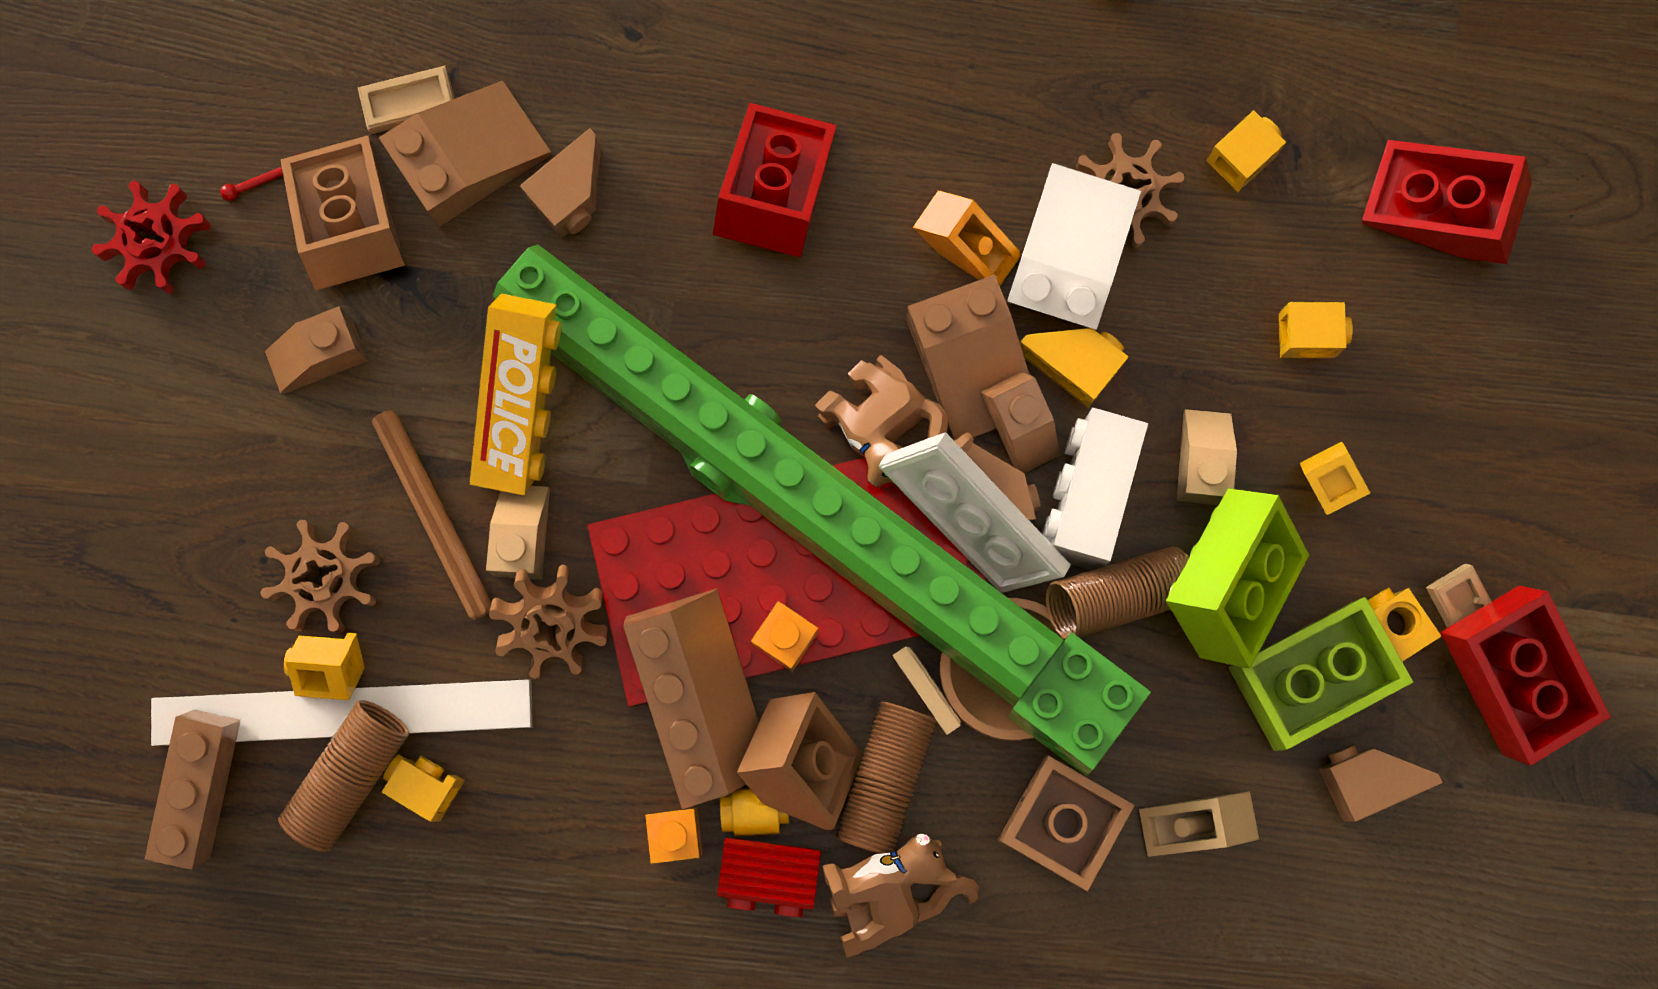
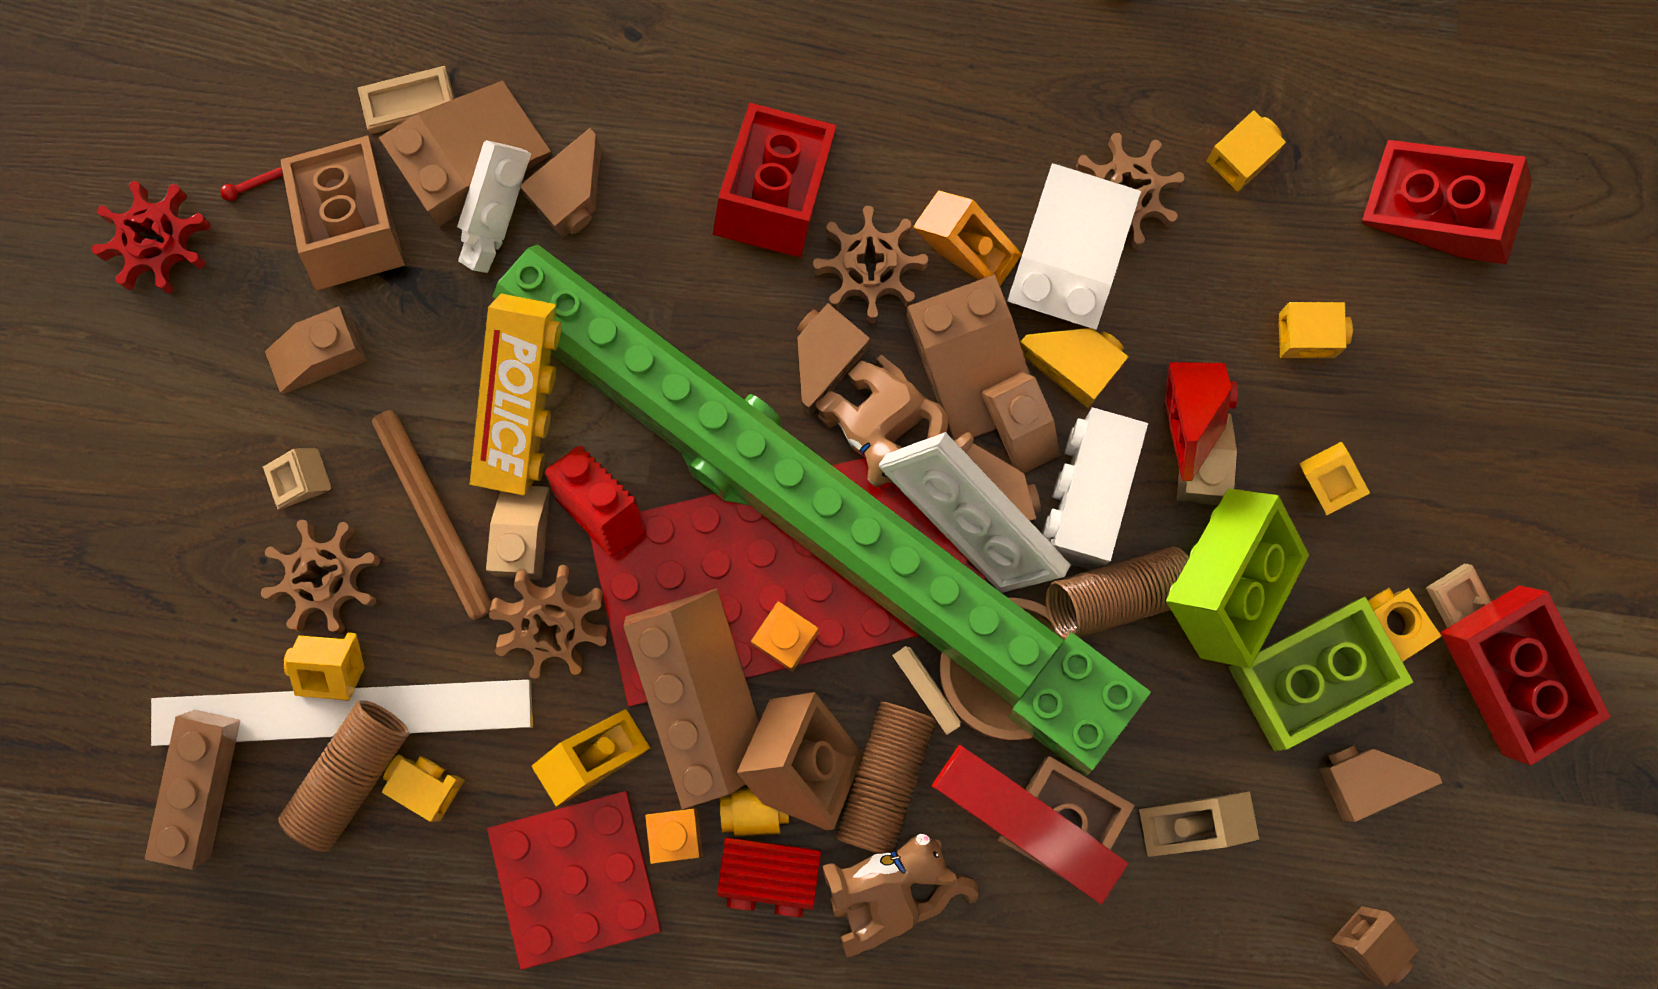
(297, 477): none -> tan slope
(490, 203): none -> white hinge
(574, 880): none -> red plate
(590, 757): none -> yellow slope
(595, 500): none -> red brick
(827, 353): none -> medium nougat slope
(887, 257): none -> medium nougat gear
(1030, 824): none -> red slope
(1197, 410): none -> red slope
(1376, 945): none -> medium nougat slope

